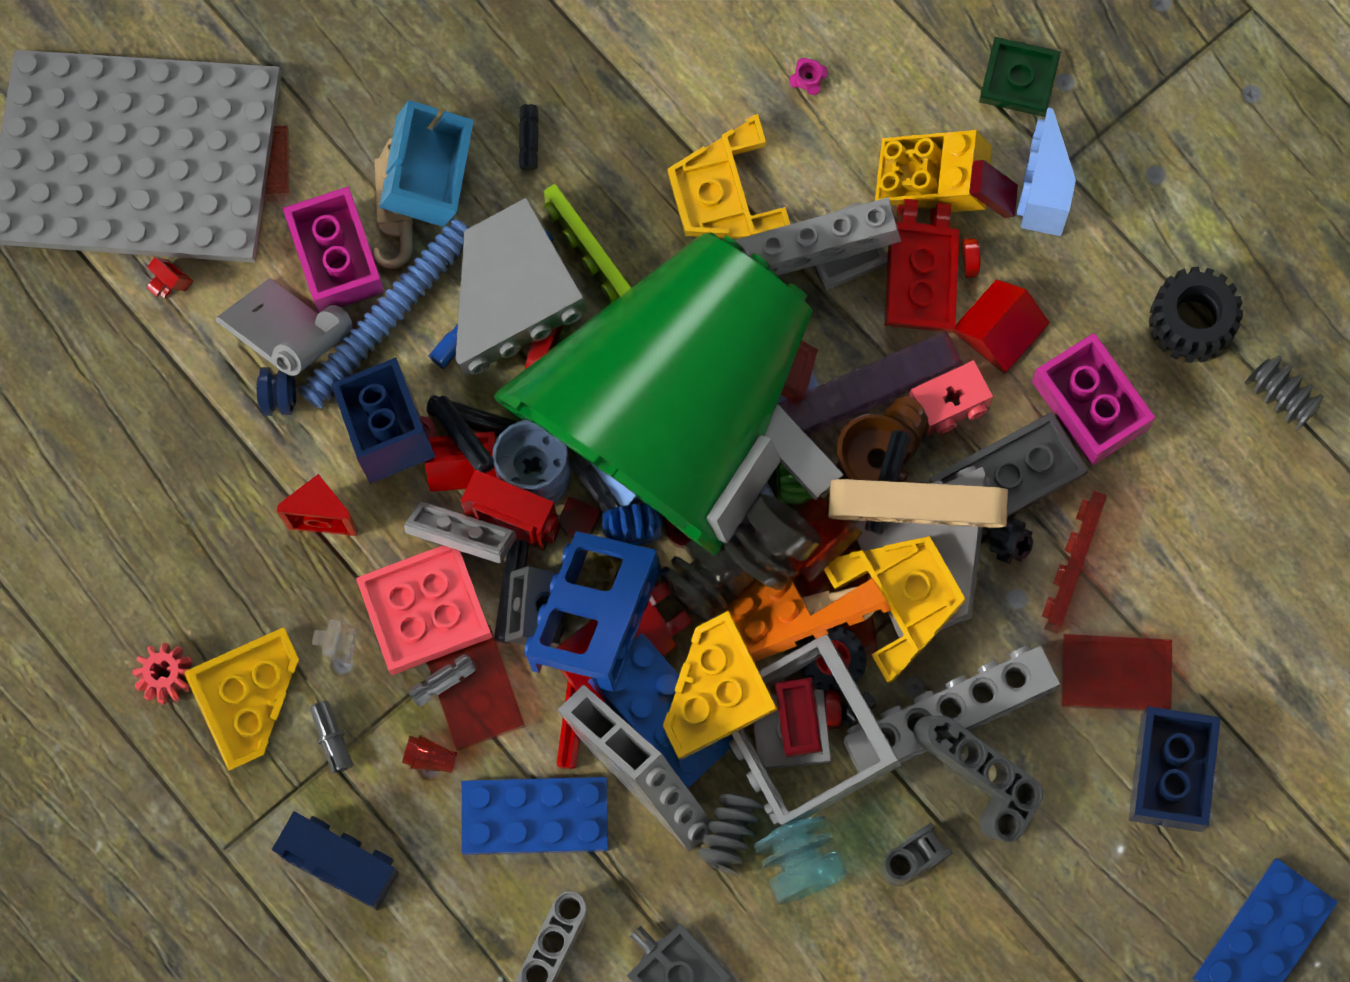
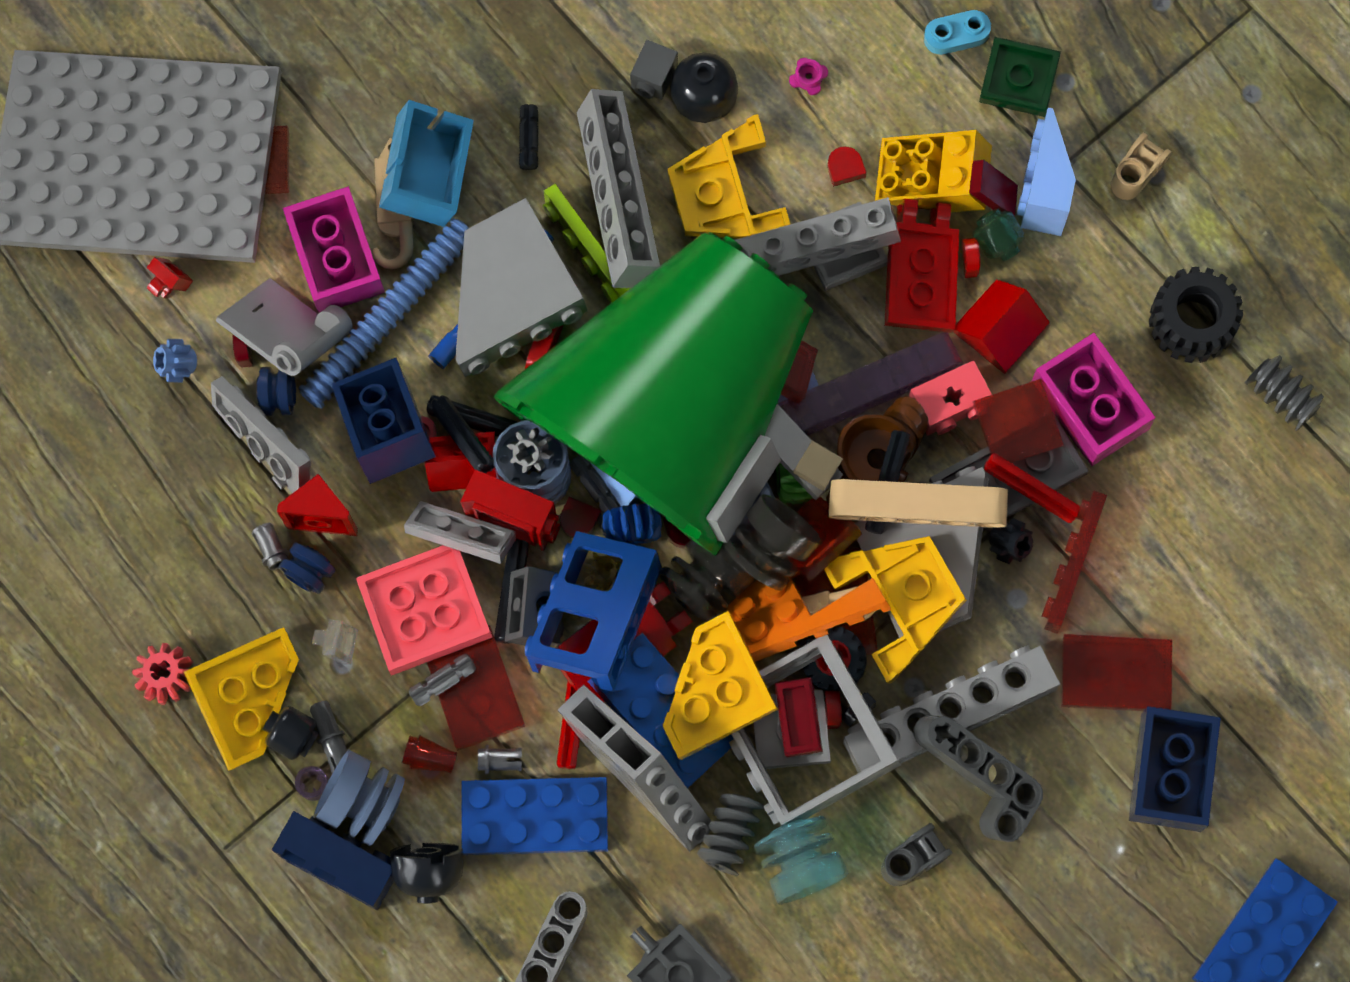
(174, 360): none -> medium blue gear
(242, 353): none -> dark red tile
(265, 441): none -> light grey wing
(269, 546): none -> flat silver pin
(290, 732): none -> black head
(302, 788): none -> clear purple bush
(307, 568): none -> dark blue wheel
(359, 798): none -> sand blue wheel
(427, 870): none -> black cylinder
(496, 759): none -> flat silver pin
(538, 442): none -> light grey gear
(617, 188): none -> light grey brick
(653, 70): none -> dark grey brick
(704, 87): none -> black cylinder
(817, 465): none -> dark tan tile
(845, 166): none -> red tile
(958, 32): none -> medium azure plate
(999, 234): none -> clear green head
(1018, 422): none -> clear red tile
(1032, 488): none -> red axle
(1141, 163): none -> tan piece

